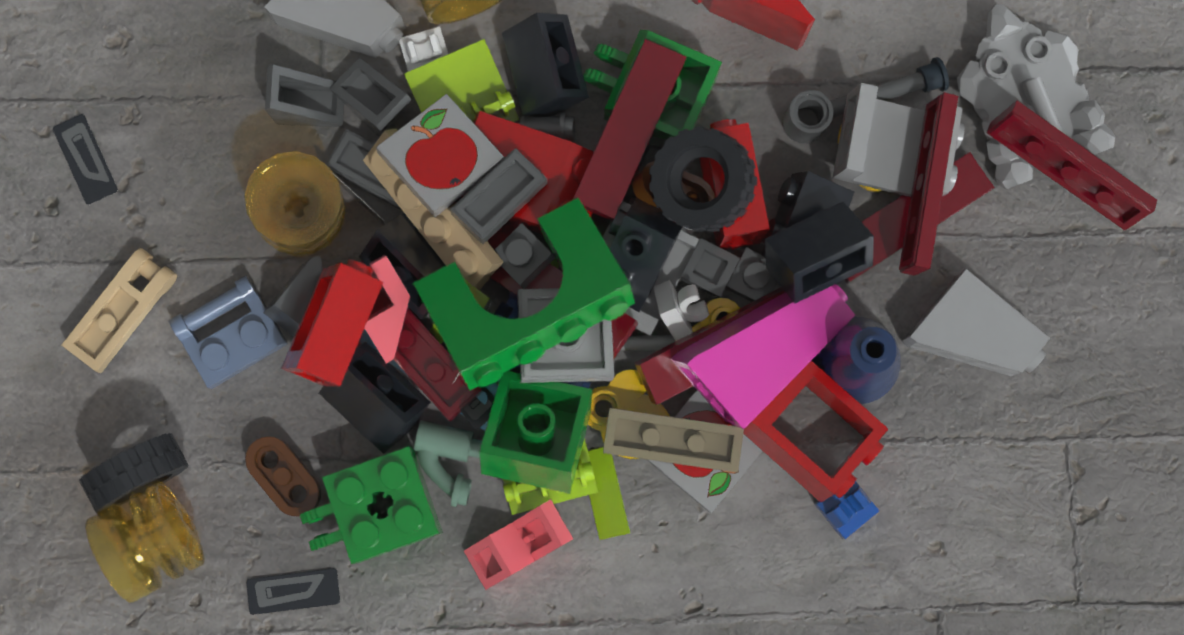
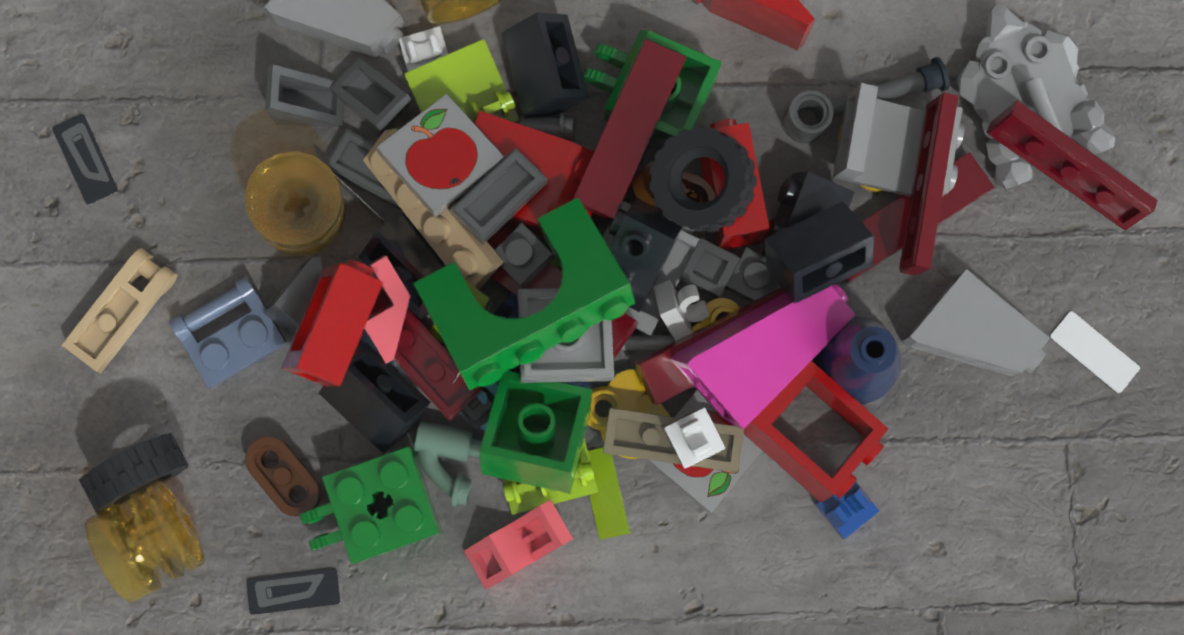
(694, 438): none -> white tile
(1095, 352): none -> white sticker

